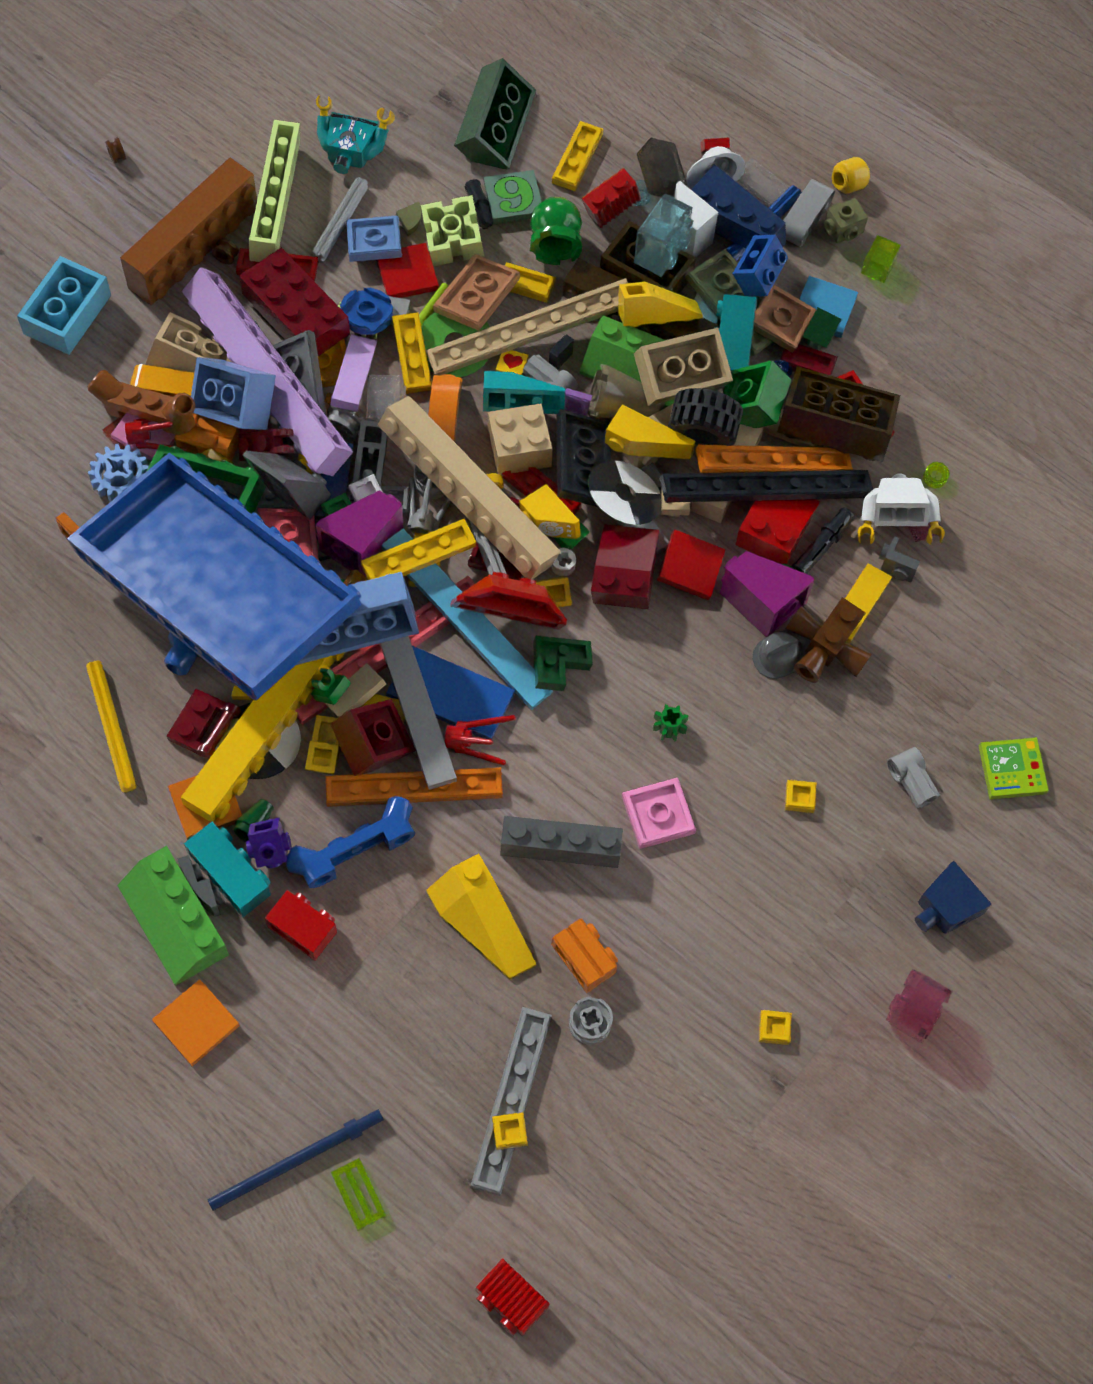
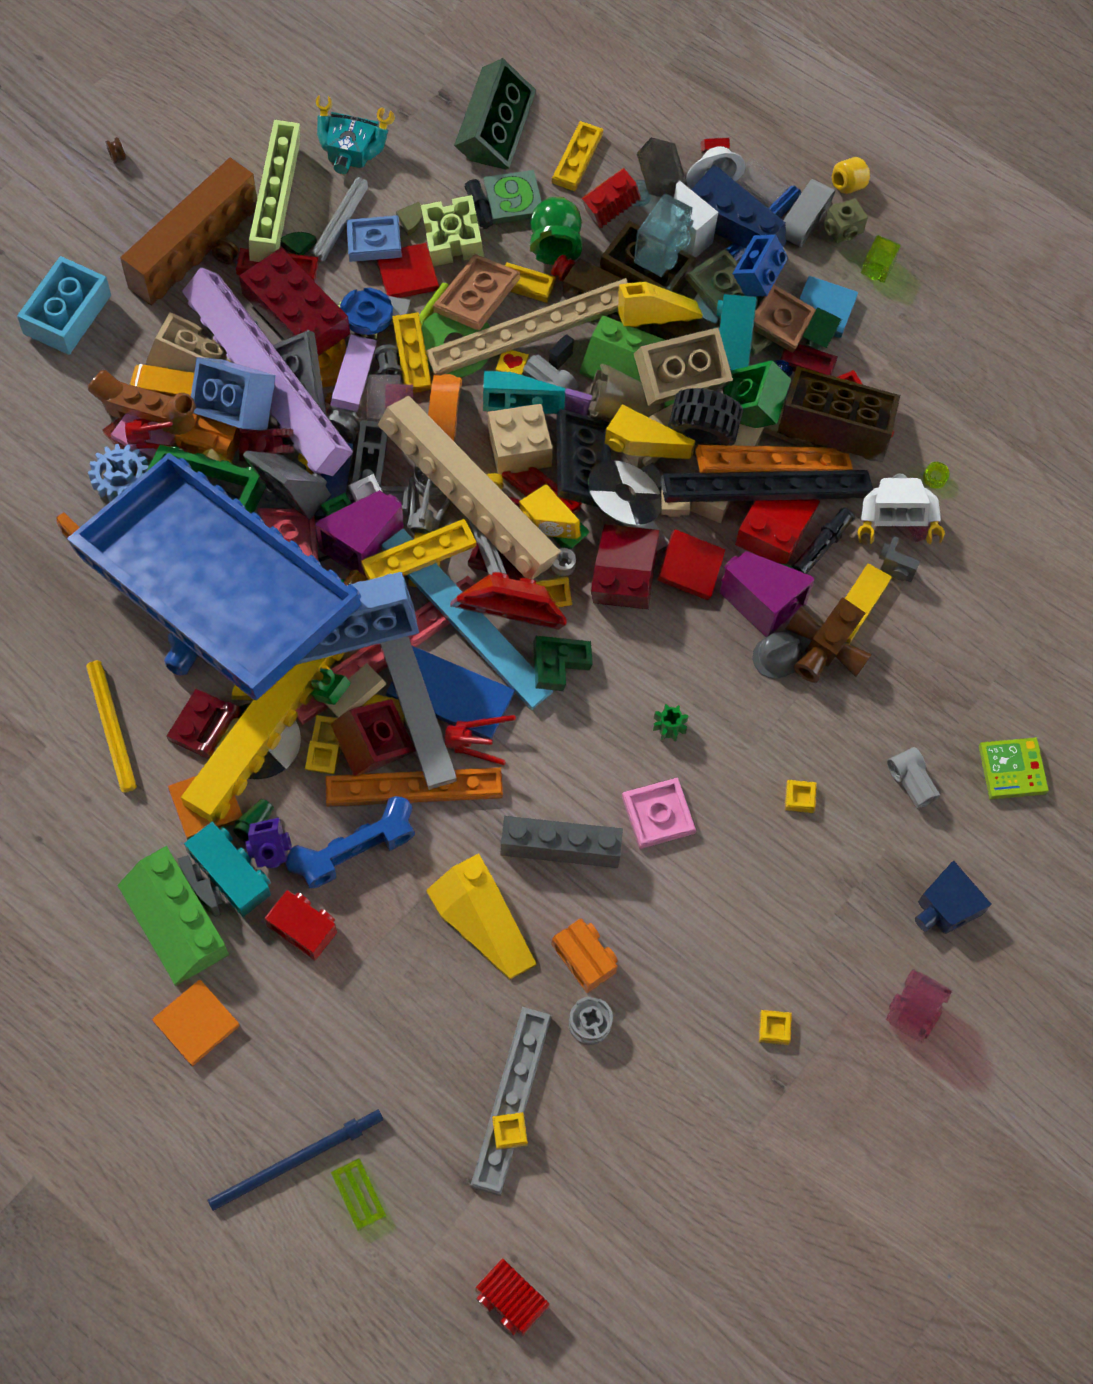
(298, 242): none -> dark green tile
(388, 362): none -> dark grey bush
(396, 392): none -> clear pink tile
(562, 267): none -> red bush

